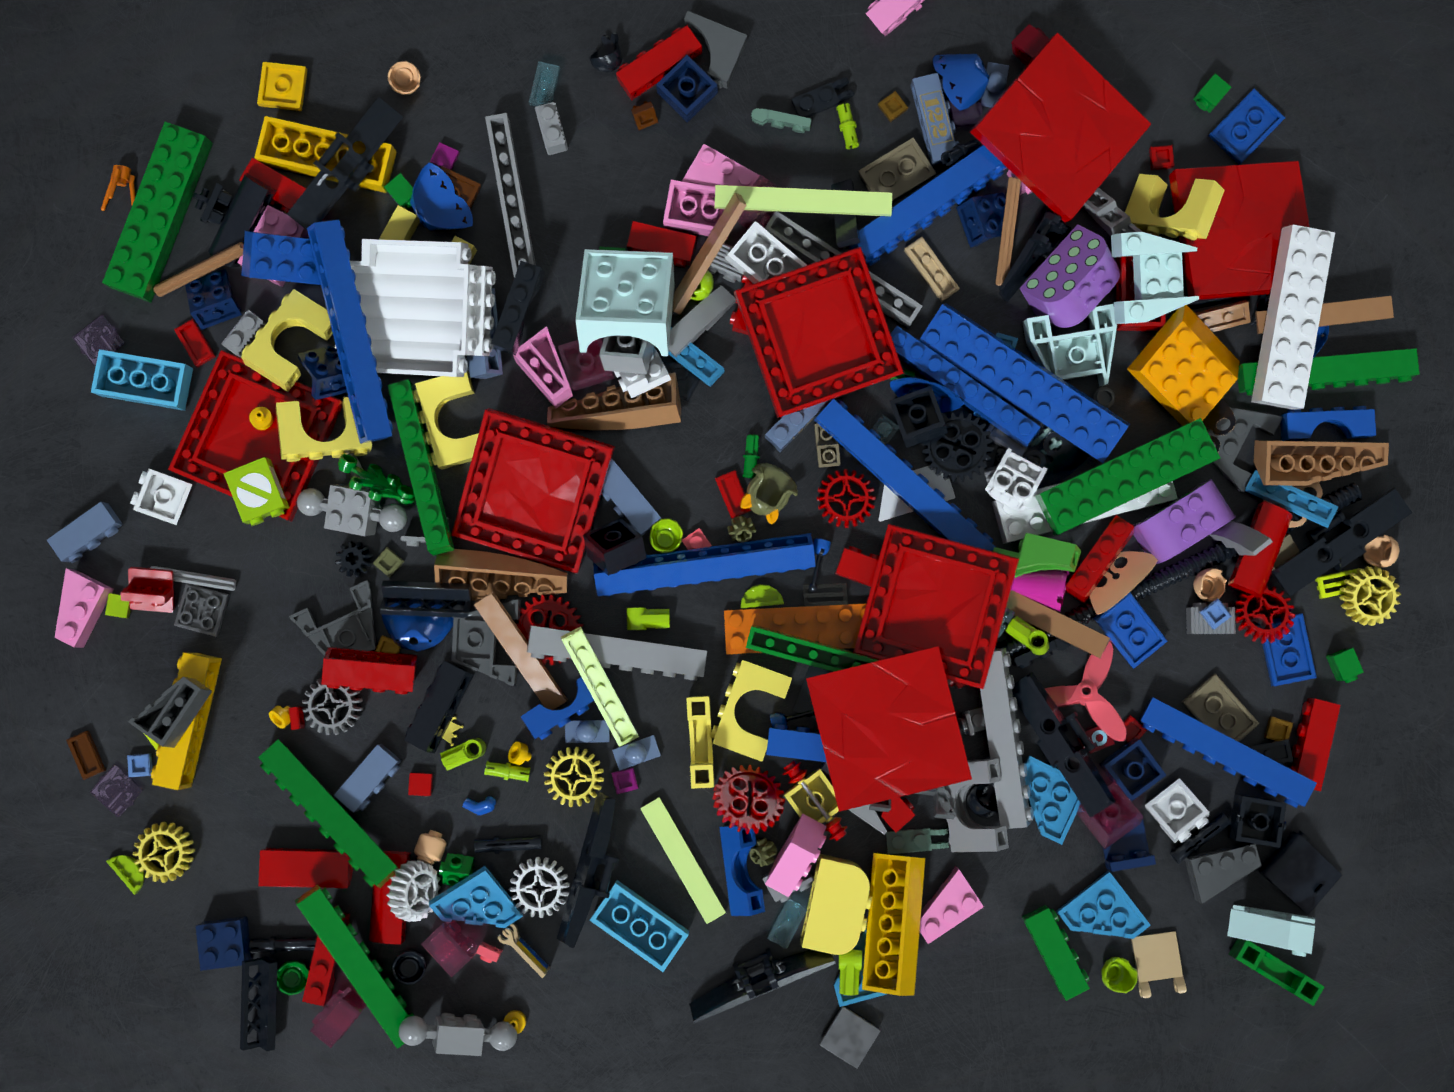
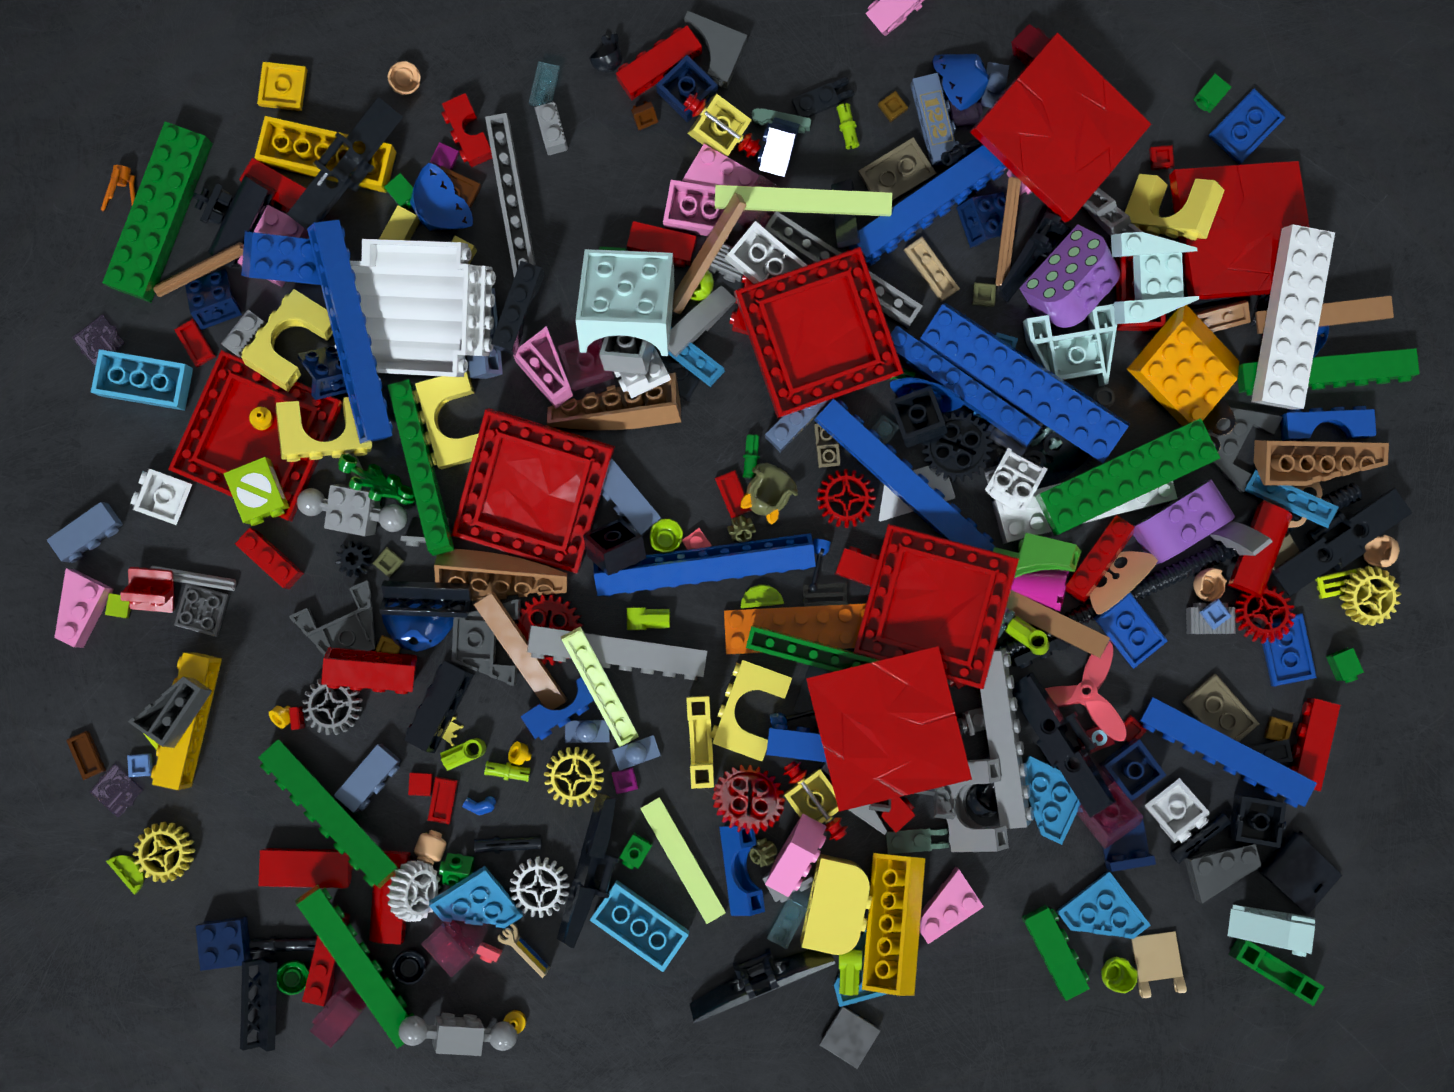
(269, 558): none -> red brick
(442, 800): none -> red tile
(460, 113): none -> red arch
(635, 851): none -> green brick
(720, 125): none -> light yellow brick
(779, 146): none -> brick
(984, 294): none -> olive tile

